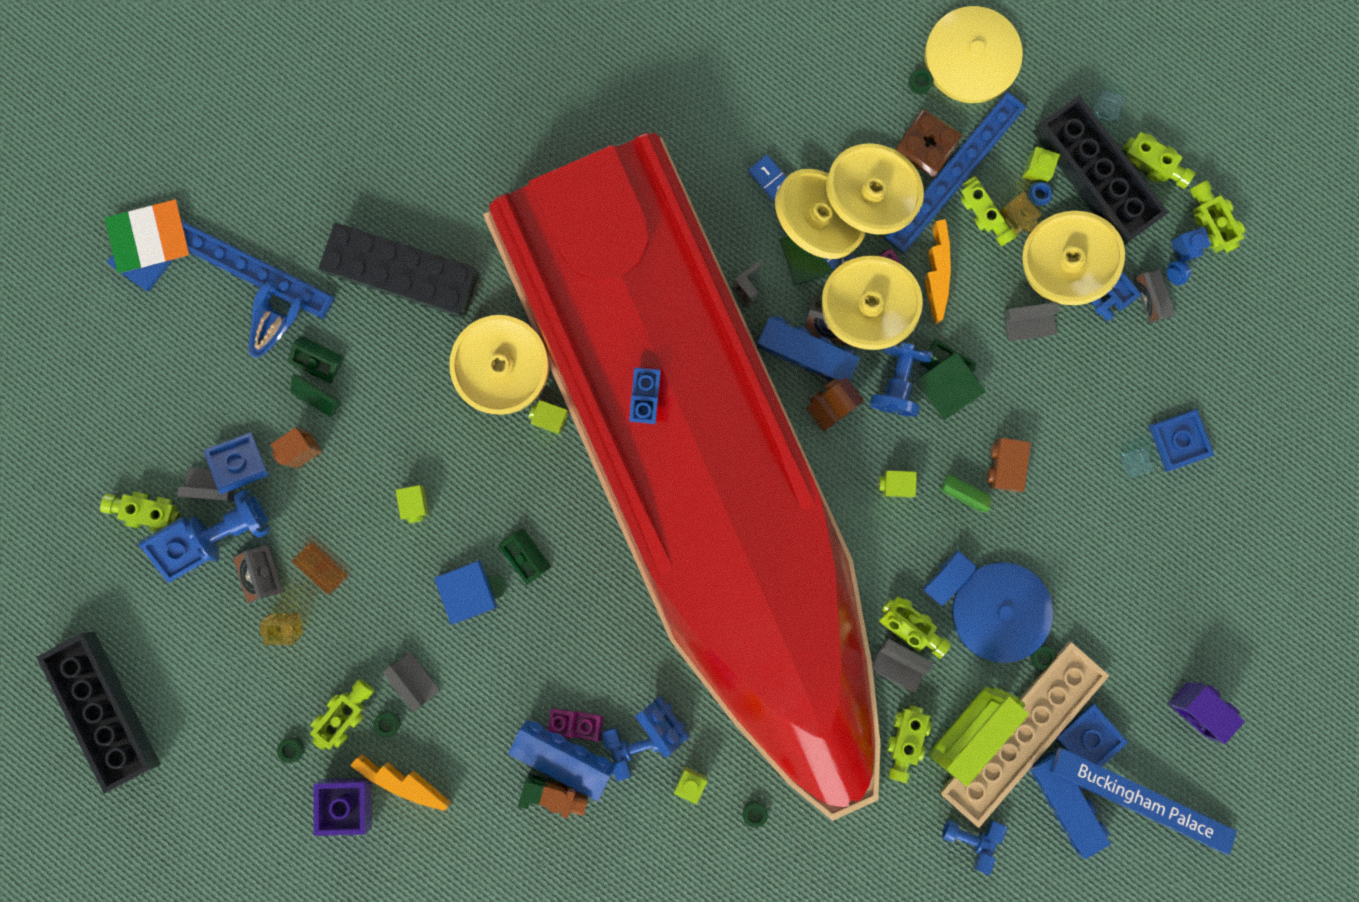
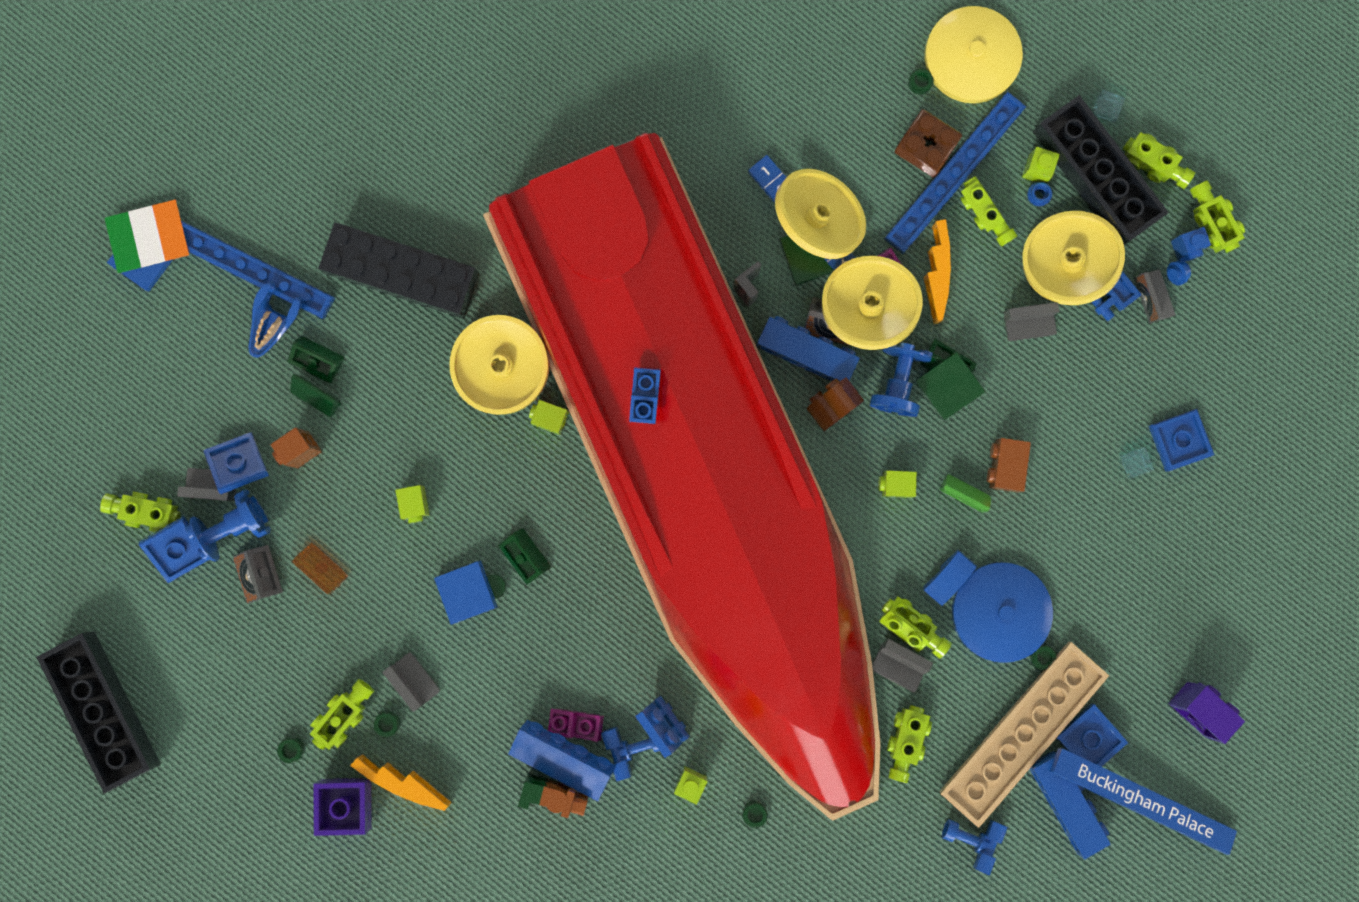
(281, 629): clear yellow brick -> none
(874, 188): light yellow dish -> none
(978, 733): lime window -> none
(1013, 216): clear yellow brick -> none

